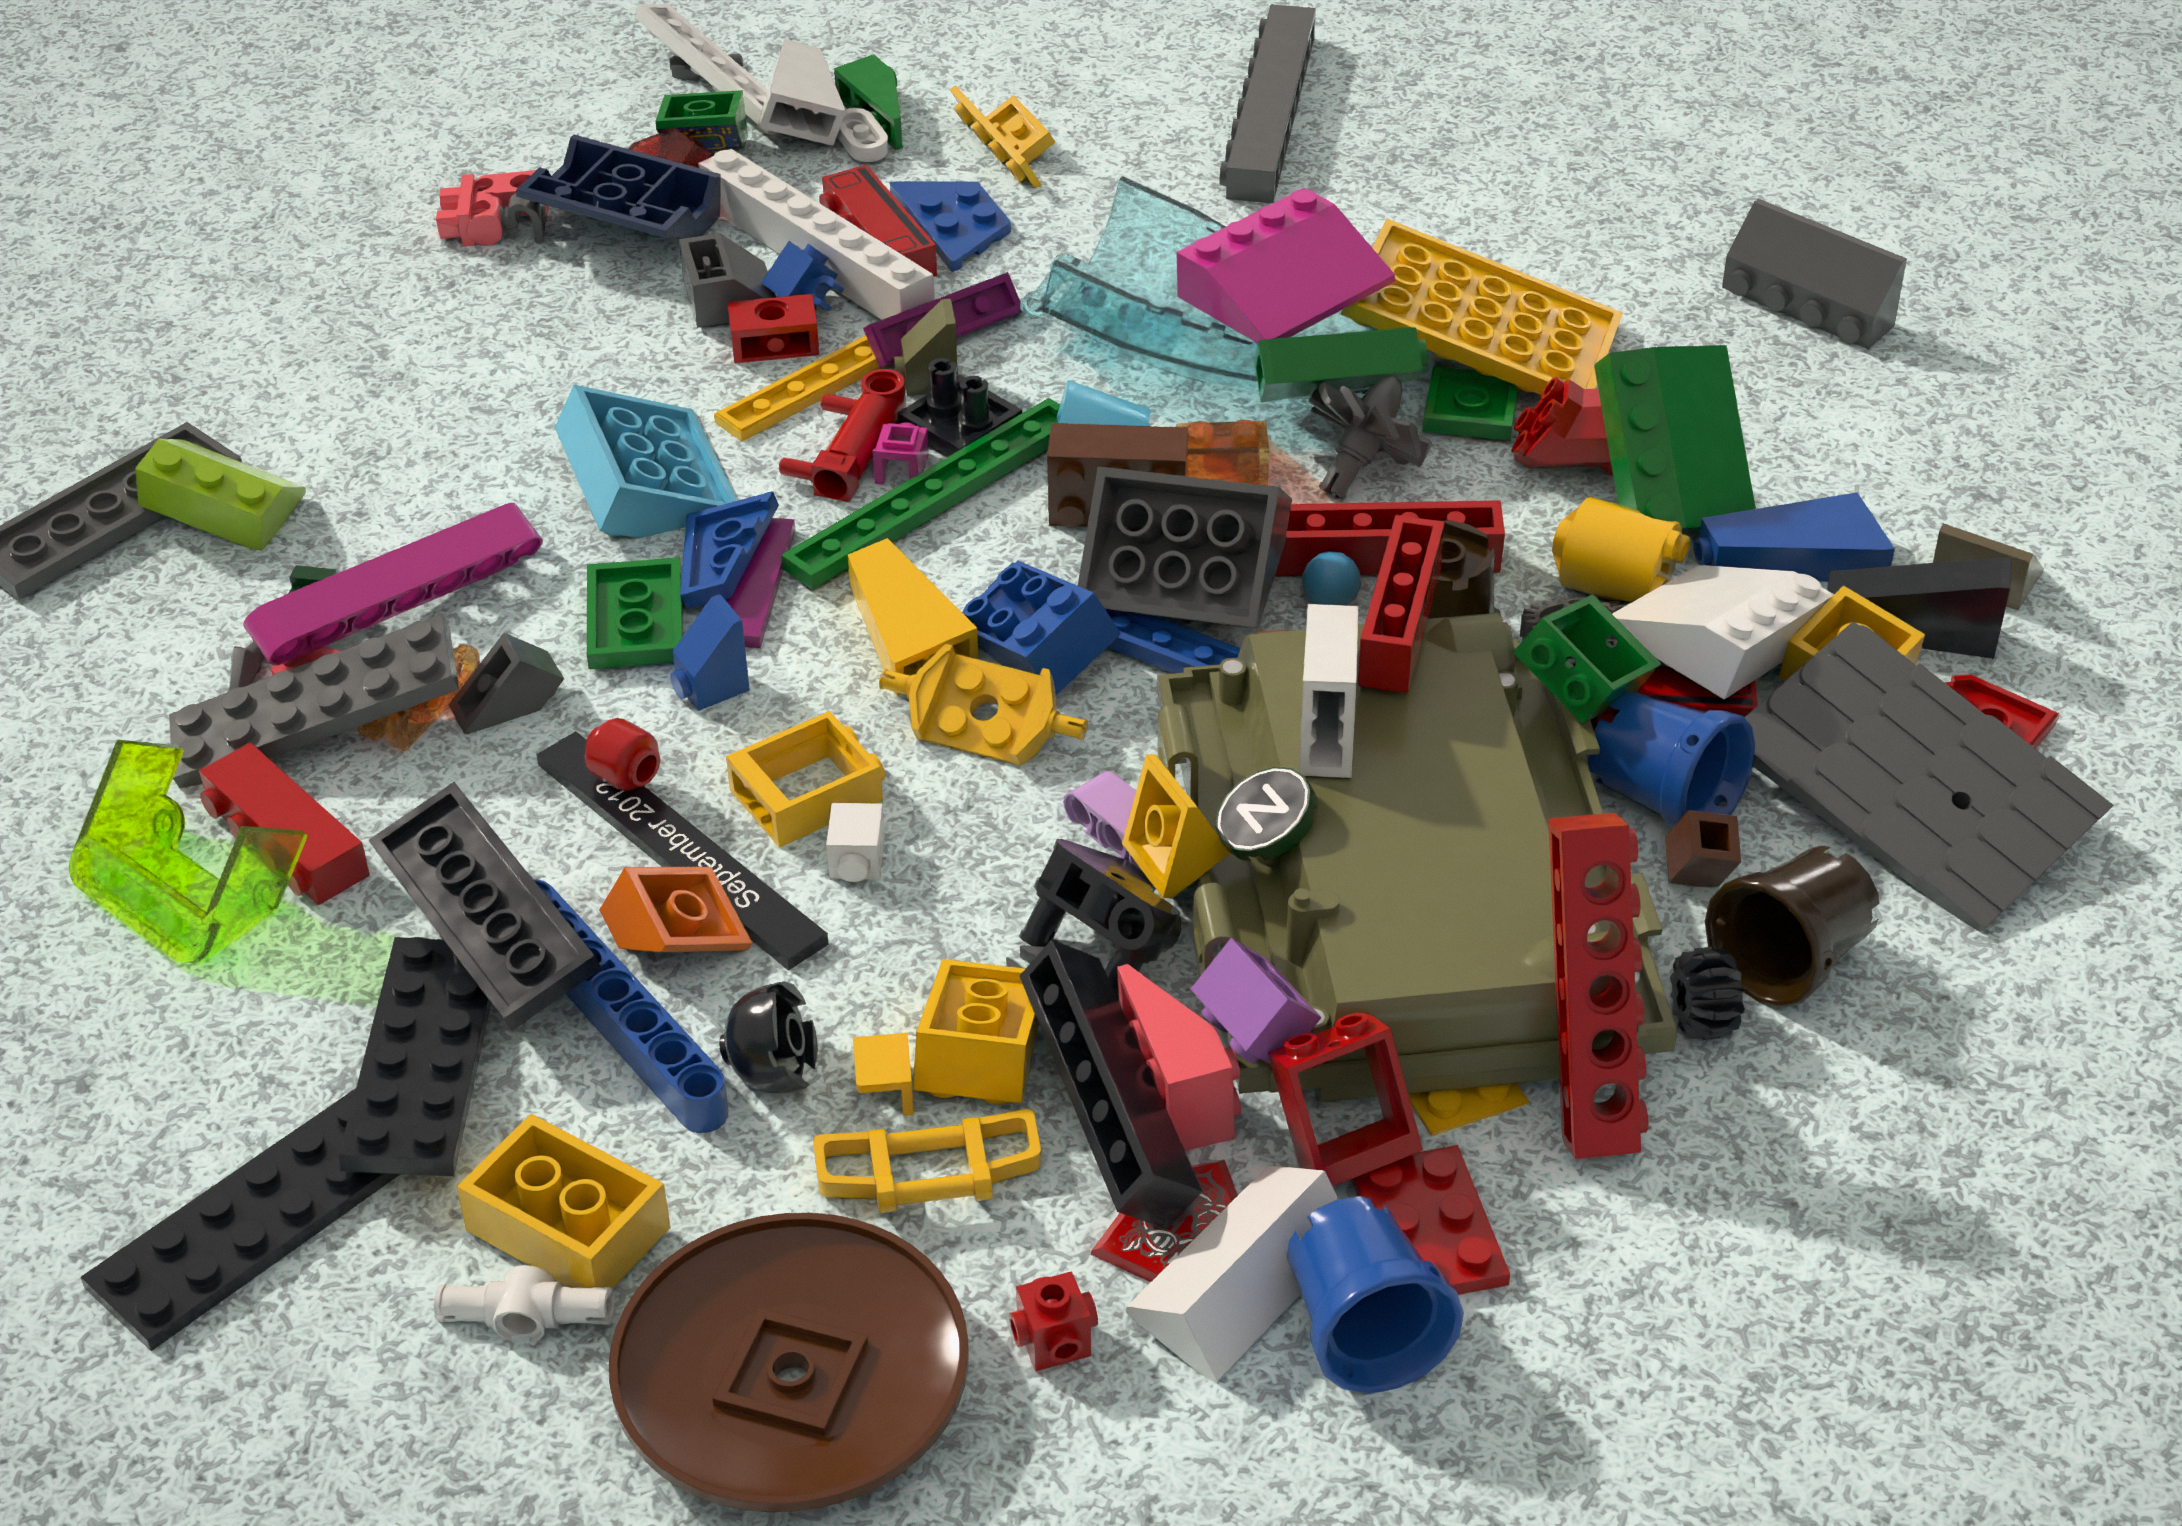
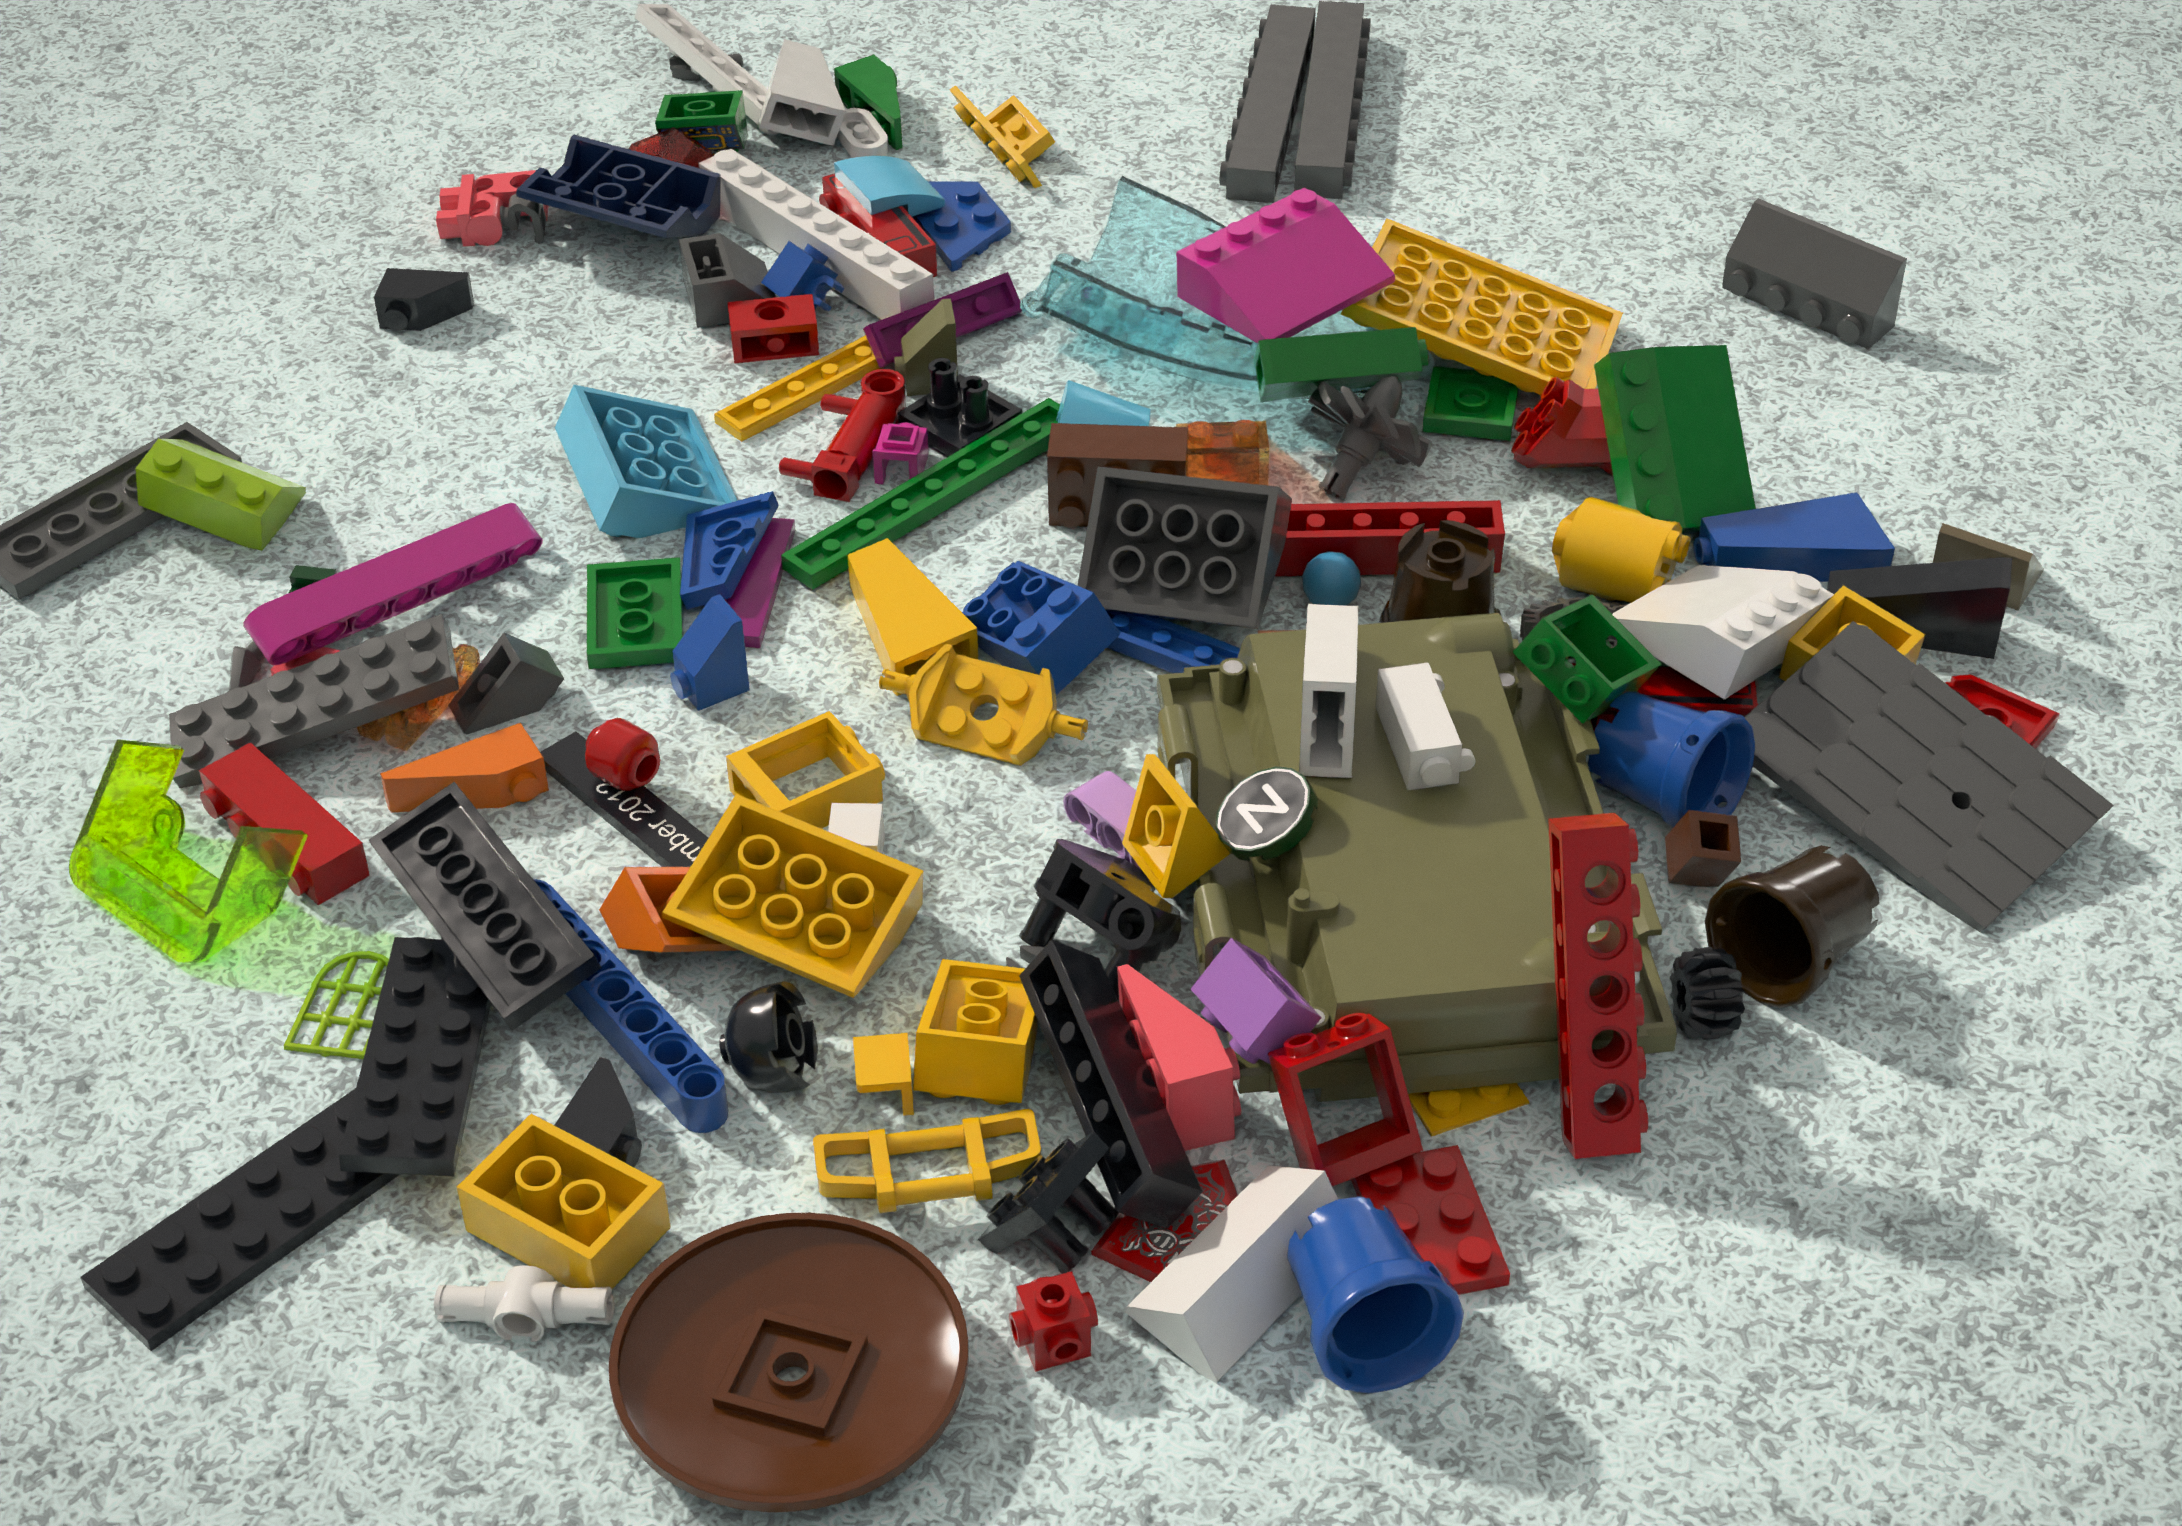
(326, 1018): none -> lime window
(421, 298): none -> black slope
(488, 770): none -> orange slope
(603, 1115): none -> black slope
(798, 896): none -> yellow slope
(887, 183): none -> medium azure slope
(1045, 1188): none -> black plate
(1333, 99): none -> dark grey brick
(1401, 604): red brick -> none
(1420, 727): none -> white brick

